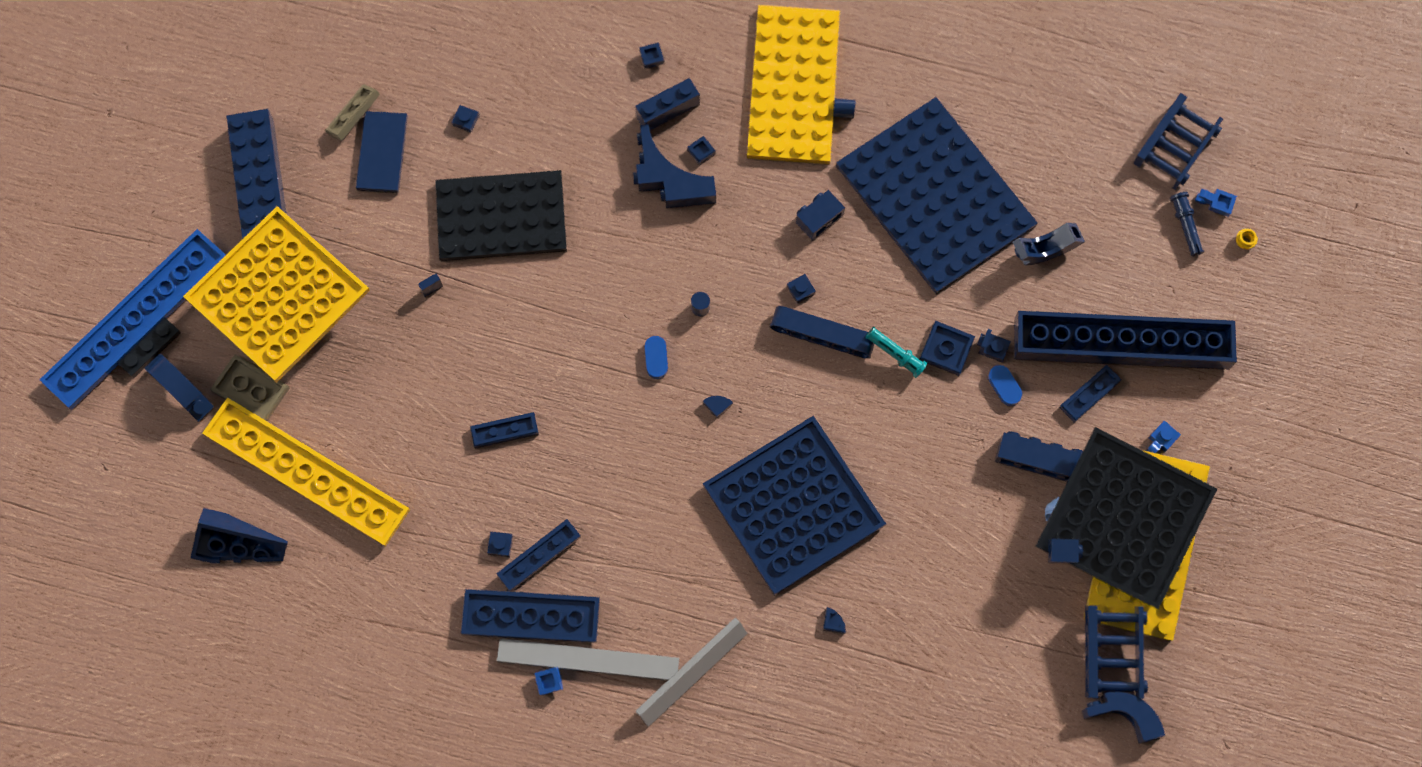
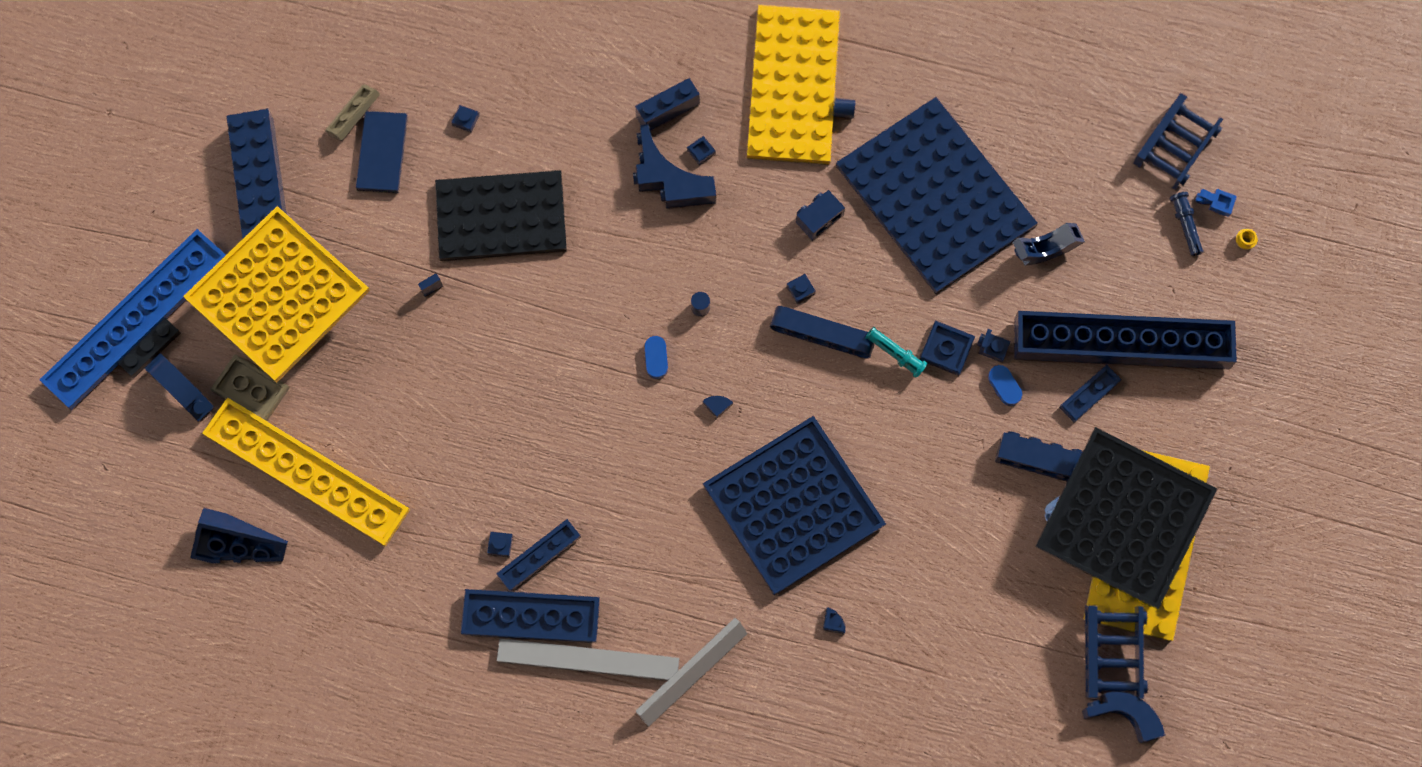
(504, 430): dark blue tile -> none
(548, 681): blue plate -> none
(651, 55): dark blue plate -> none
(1064, 551): dark blue brick -> none
(1163, 437): blue plate -> none

